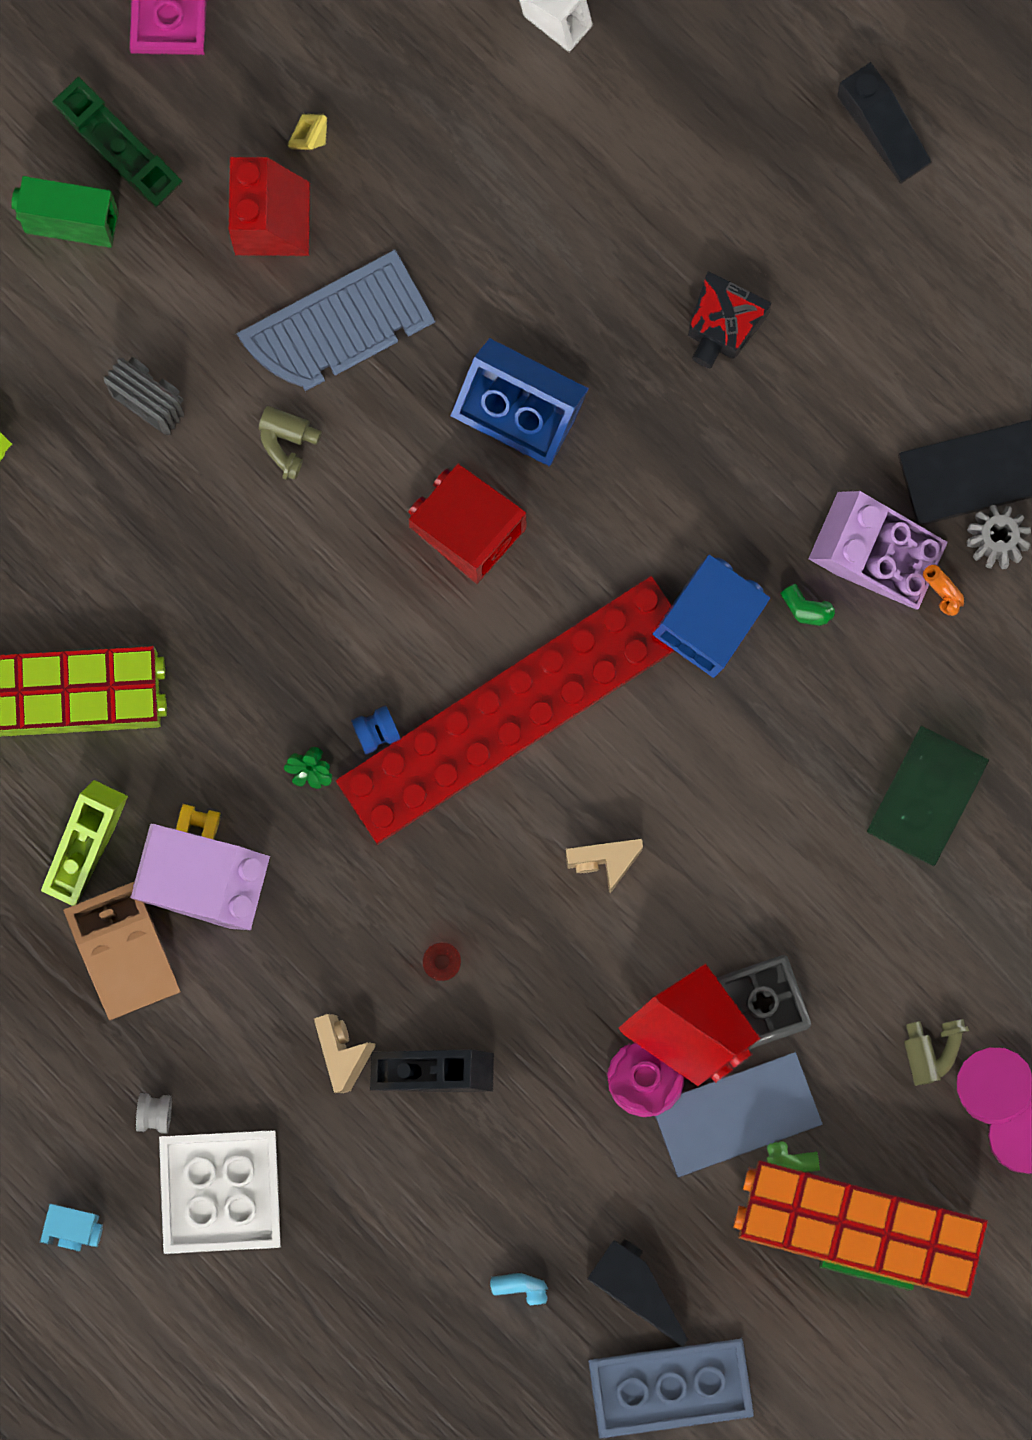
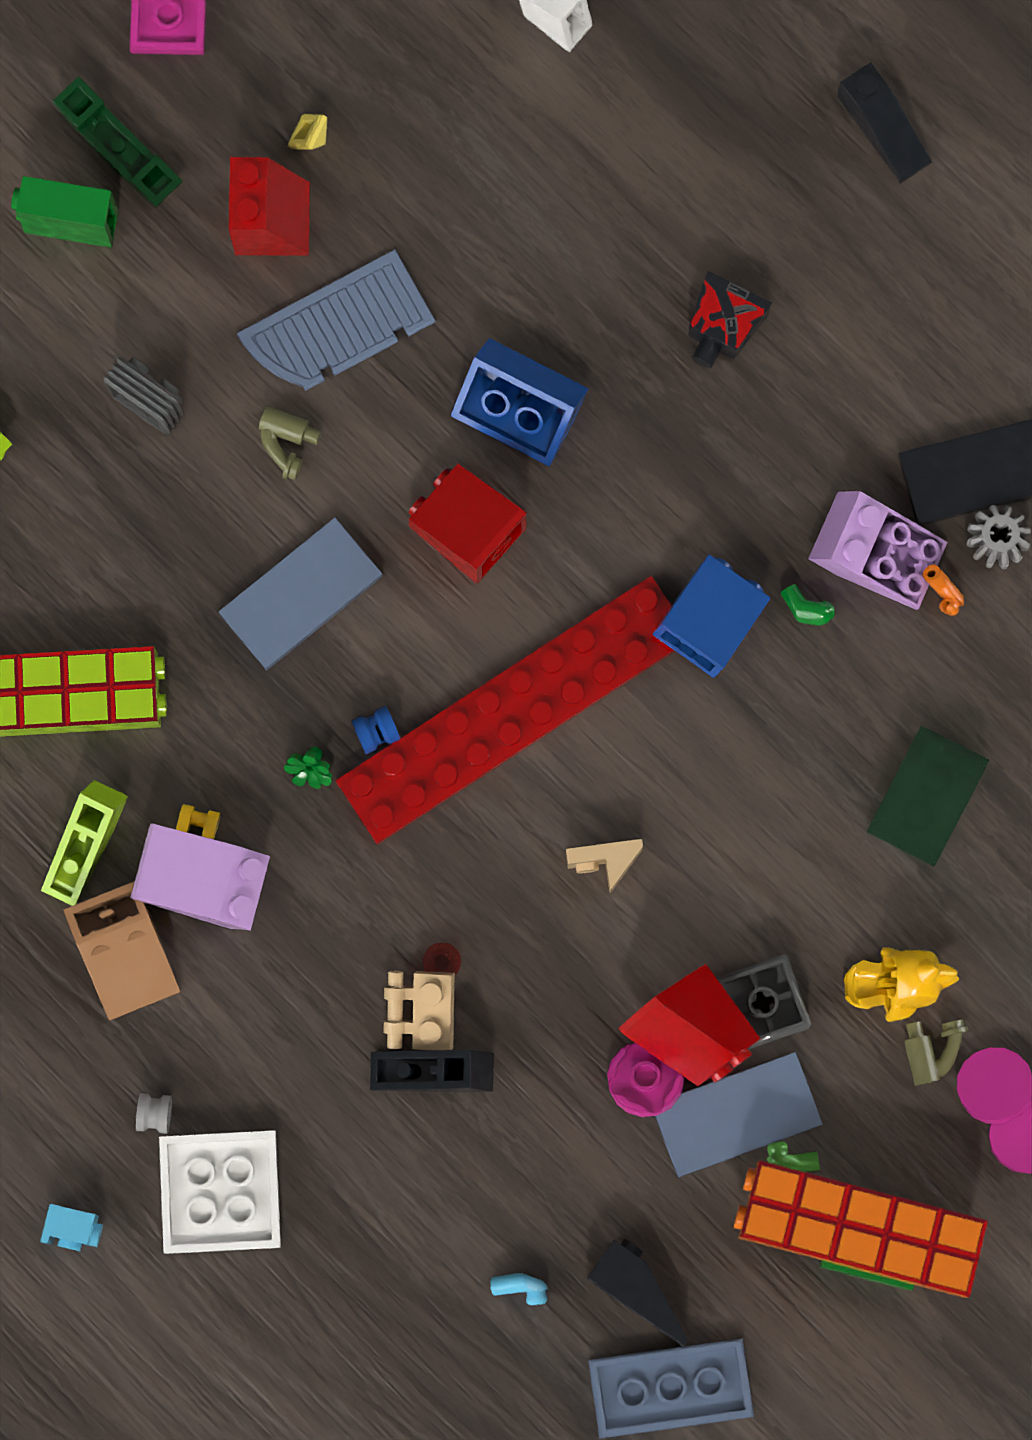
(300, 594): none -> sand blue tile
(342, 1063): tan slope -> none
(432, 1010): none -> tan plate
(899, 982): none -> yellow head

